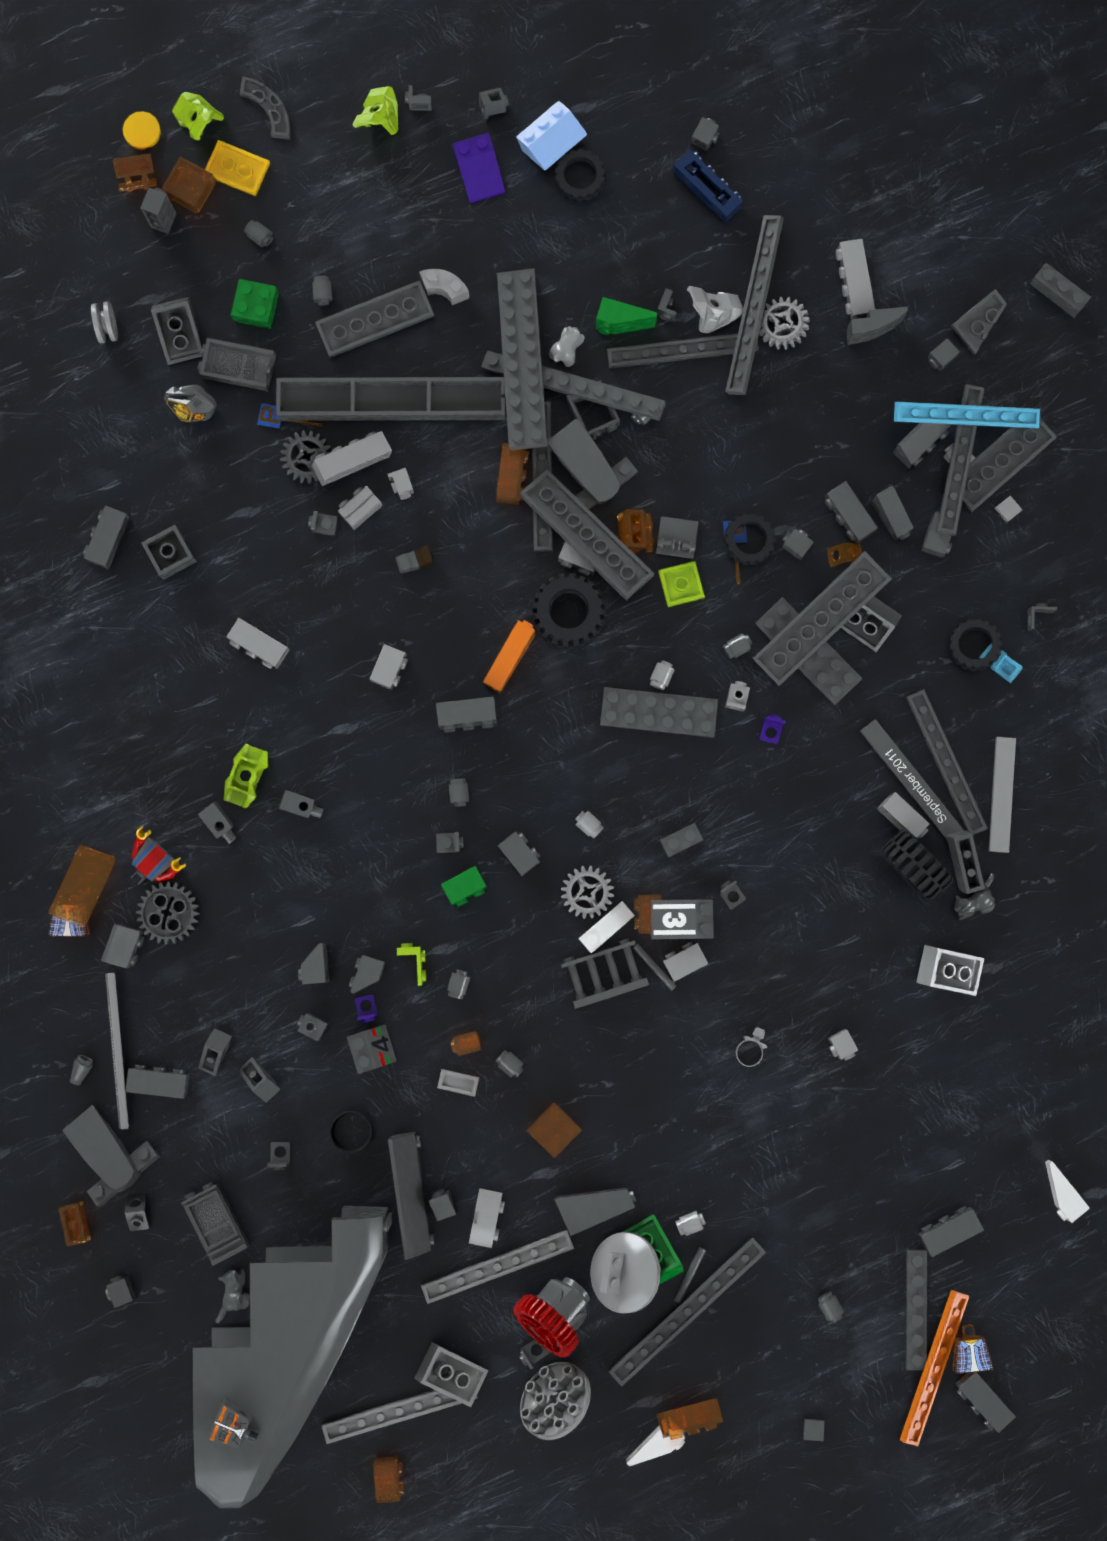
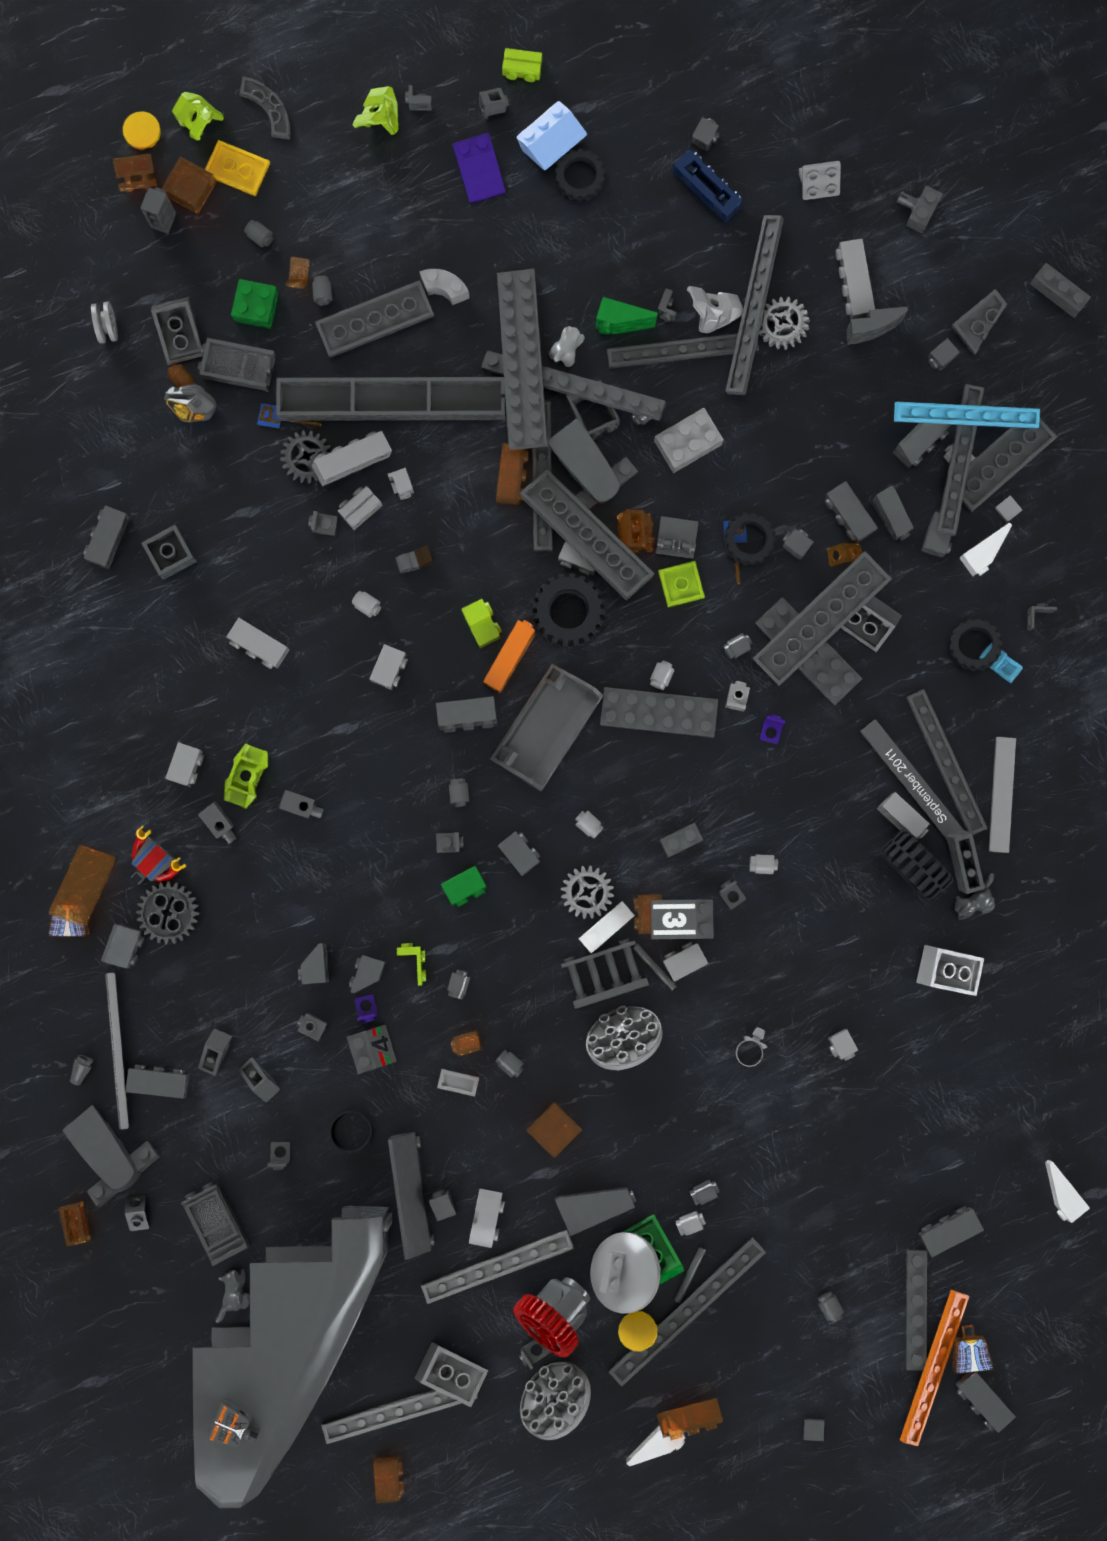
(120, 1291): dark grey brick -> none
(179, 376): none -> clear orange brick
(184, 765): none -> light grey brick
(298, 272): none -> clear orange bracket
(366, 604): none -> light grey brick
(480, 623): none -> lime brick
(522, 64): none -> lime brick
(546, 727): none -> dark grey slope
(624, 1038): none -> light grey bracket
(637, 1331): none -> yellow tile
(688, 440): none -> light grey brick
(704, 1192): none -> dark grey brick
(763, 864): none -> light grey brick
(820, 180): none -> light grey bracket
(921, 207): none -> dark grey brick
(983, 554): none -> white slope

